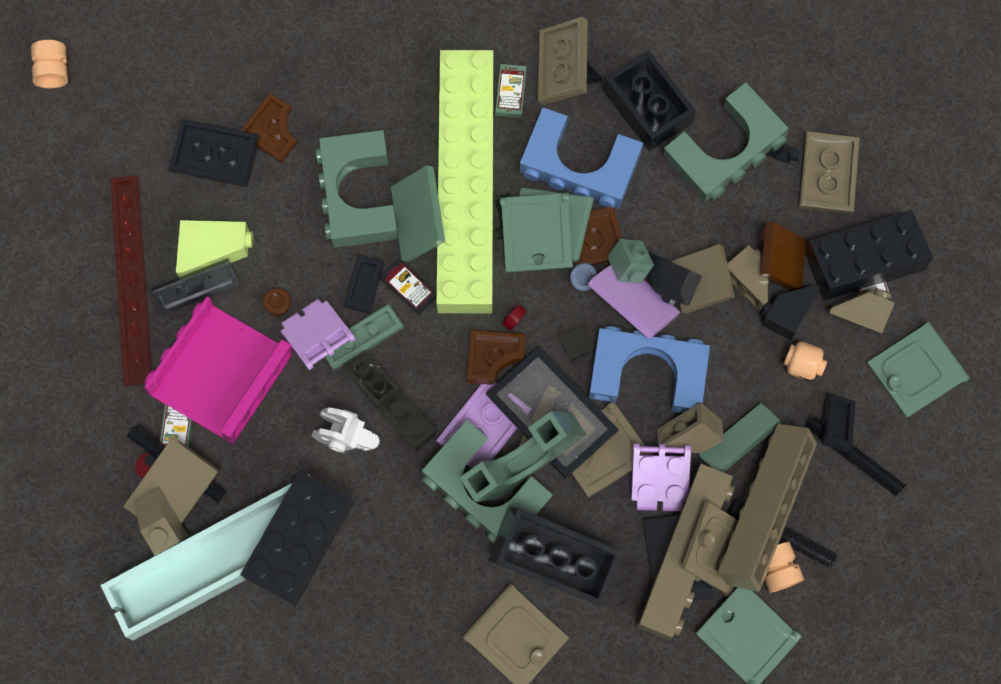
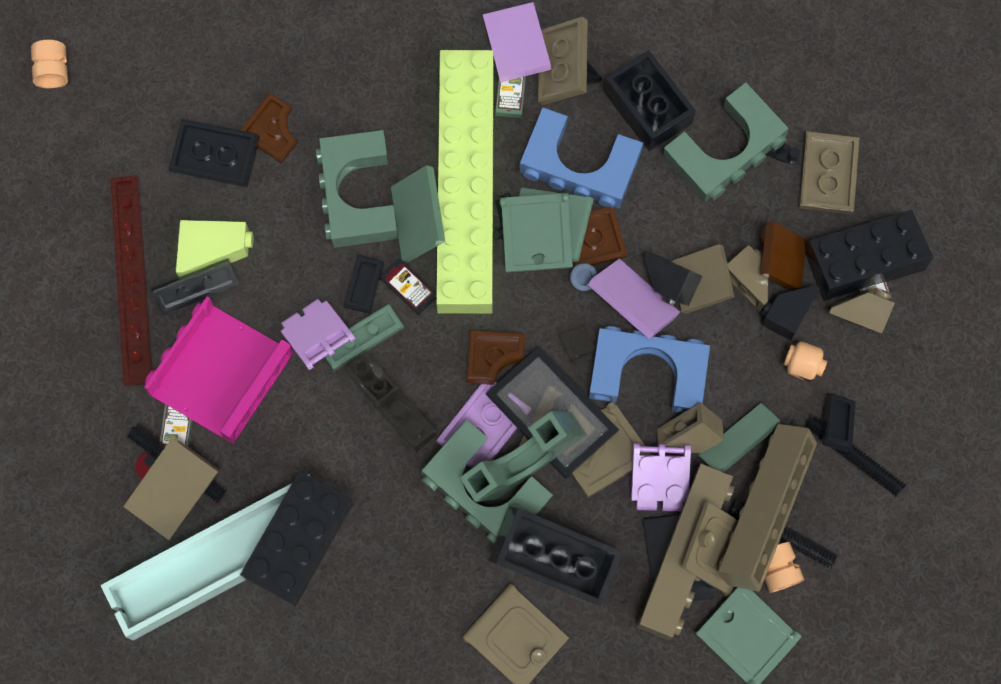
(158, 521): dark tan slope -> none
(277, 302): reddish brown tile -> none
(346, 432): white hinge -> none
(514, 317): dark red tile -> none
(517, 42): none -> lavender tile
(630, 261): sand green brick -> none
(918, 369): sand green container -> none

